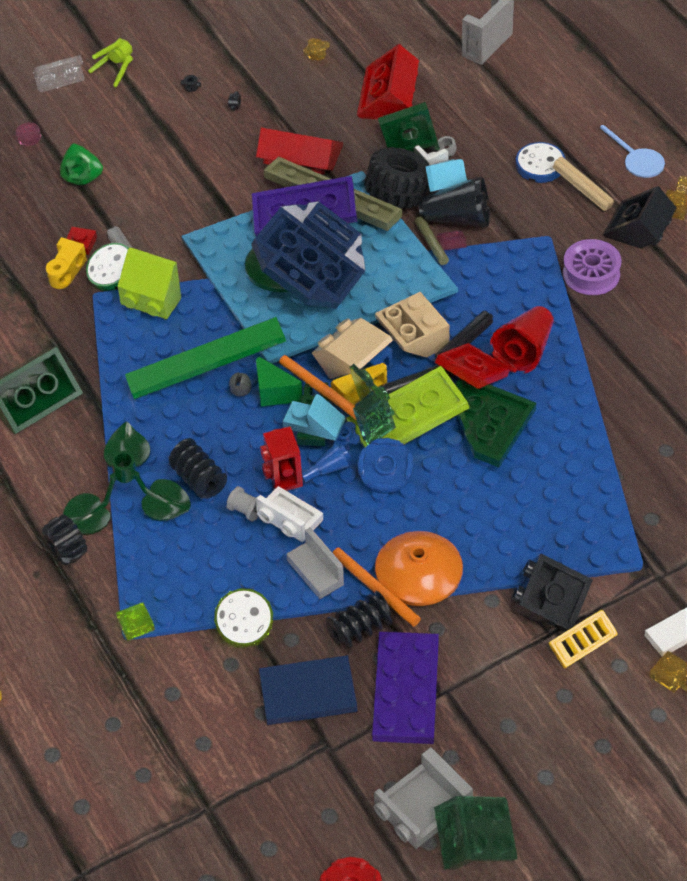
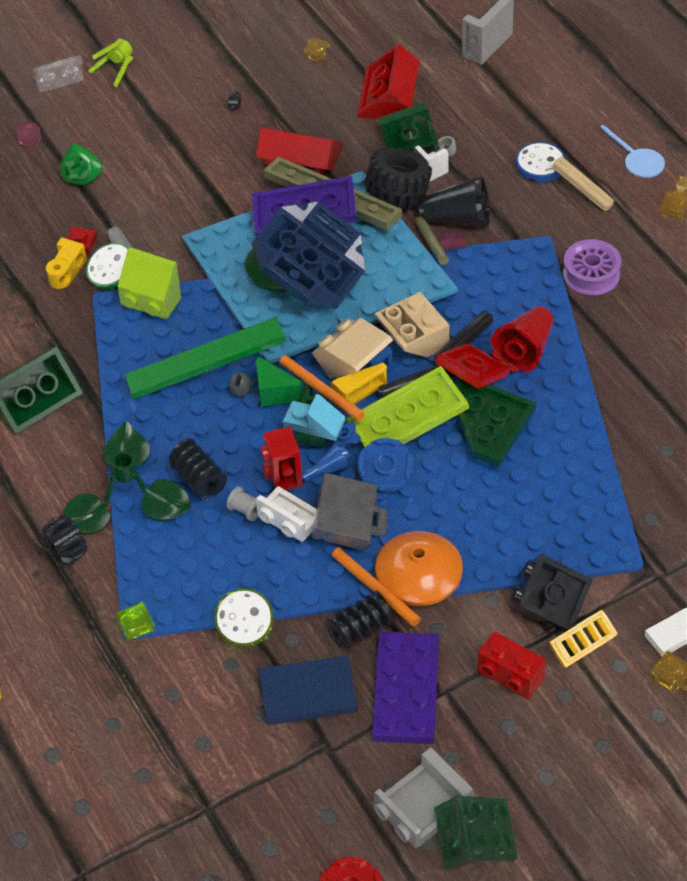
(191, 83): black piece -> none
(317, 565): light grey panel -> none
(347, 512): none -> flat silver piece
(373, 411): clear green bracket -> none
(445, 174): medium azure slope -> none
(511, 665): none -> red brick
(641, 219): black slope -> none

